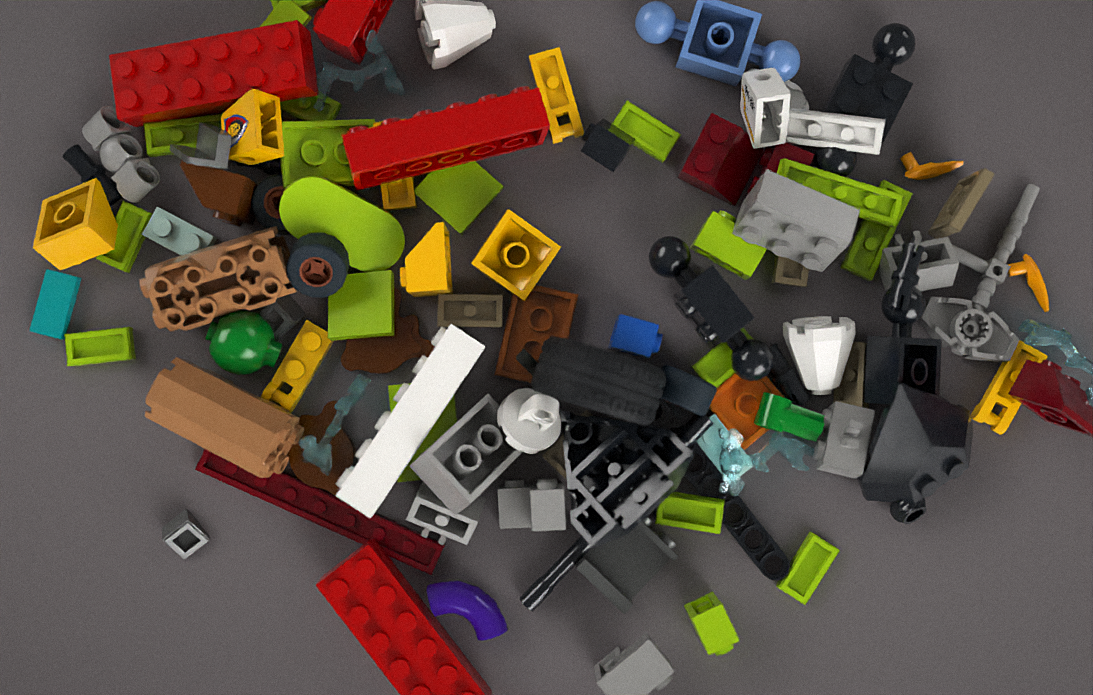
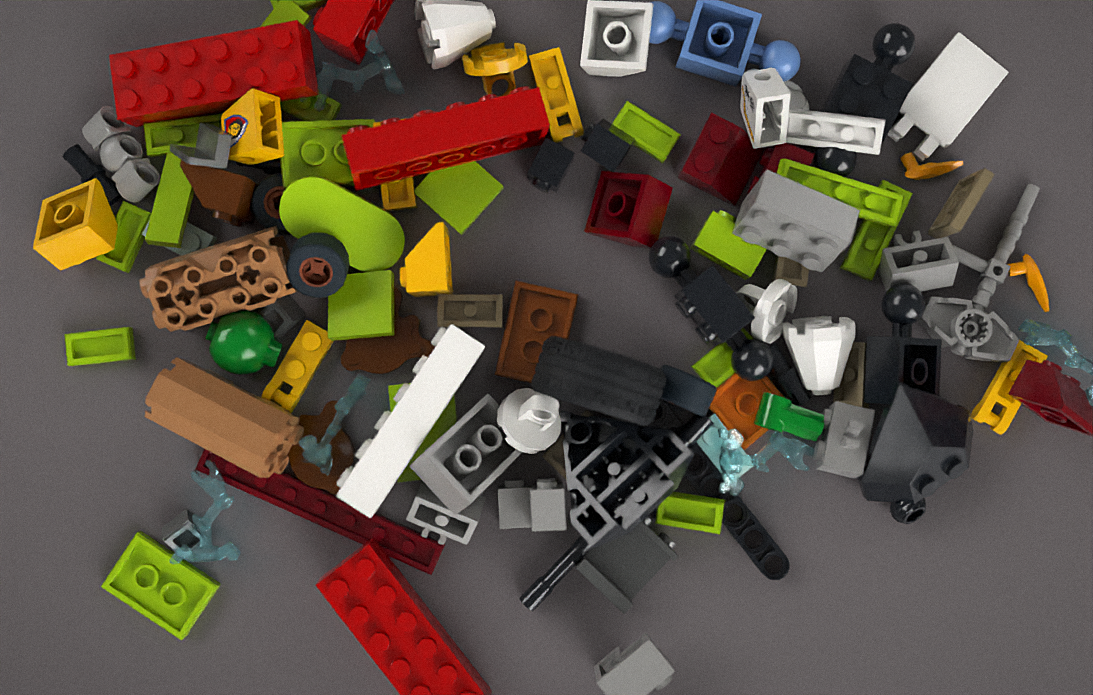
(55, 304): teal tile -> none
(160, 590): none -> lime tile
(170, 206): none -> lime tile
(206, 552): none -> clear light blue piece
(470, 603): dark purple cylinder -> none
(495, 63): none -> yellow tile
(515, 255): yellow slope -> none
(527, 361): pearl dark grey tile -> none
(550, 166): none -> black brick
(616, 37): none -> white slope
(628, 208): none -> dark red slope
(635, 337): blue brick -> none
(712, 624): lime brick -> none
(769, 308): none -> white tile
(808, 568): lime tile -> none
(905, 277): black pin -> none
(948, 95): none -> white tile

